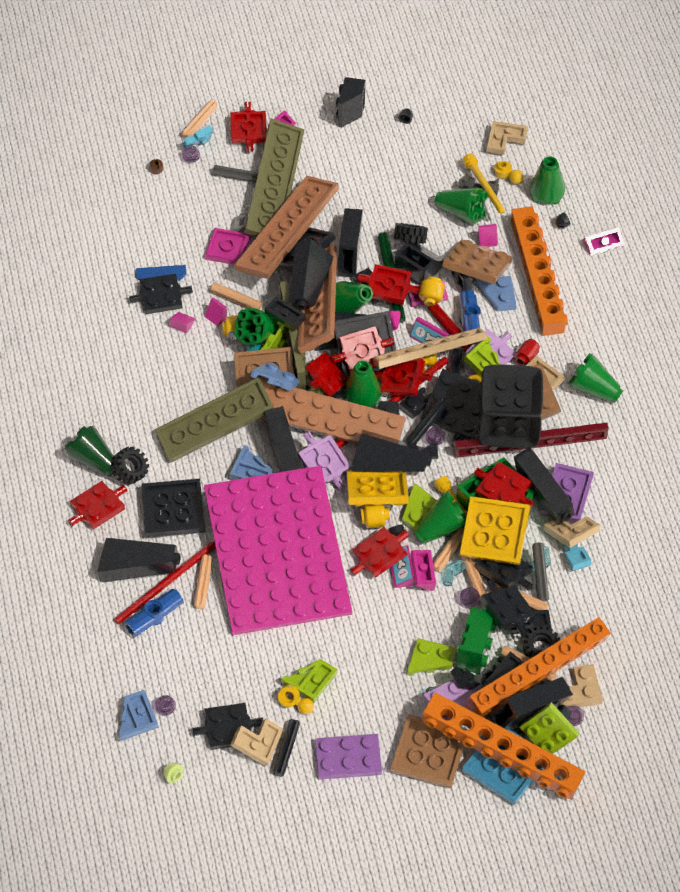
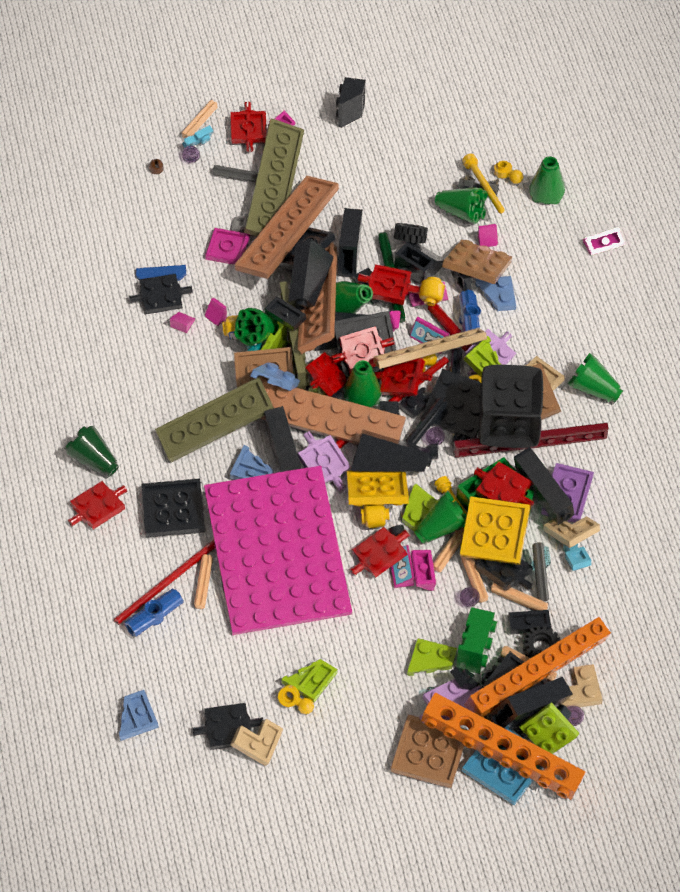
(135, 559): black slope -> none
(137, 460): black tyre -> none
(165, 705): clear purple plate -> none
(173, 772): yellowish green plate -> none
(235, 296): light nougat axle -> none
(286, 748): black axle -> none
(348, 756): medium lavender plate -> none
(405, 116): black hinge -> none
(452, 570): clear light blue arm -> none
(504, 132): tan plate -> none
(507, 607): black plate -> none
(526, 352): red brick -> none
(538, 271): orange brick -> none
(562, 220): black hinge -> none

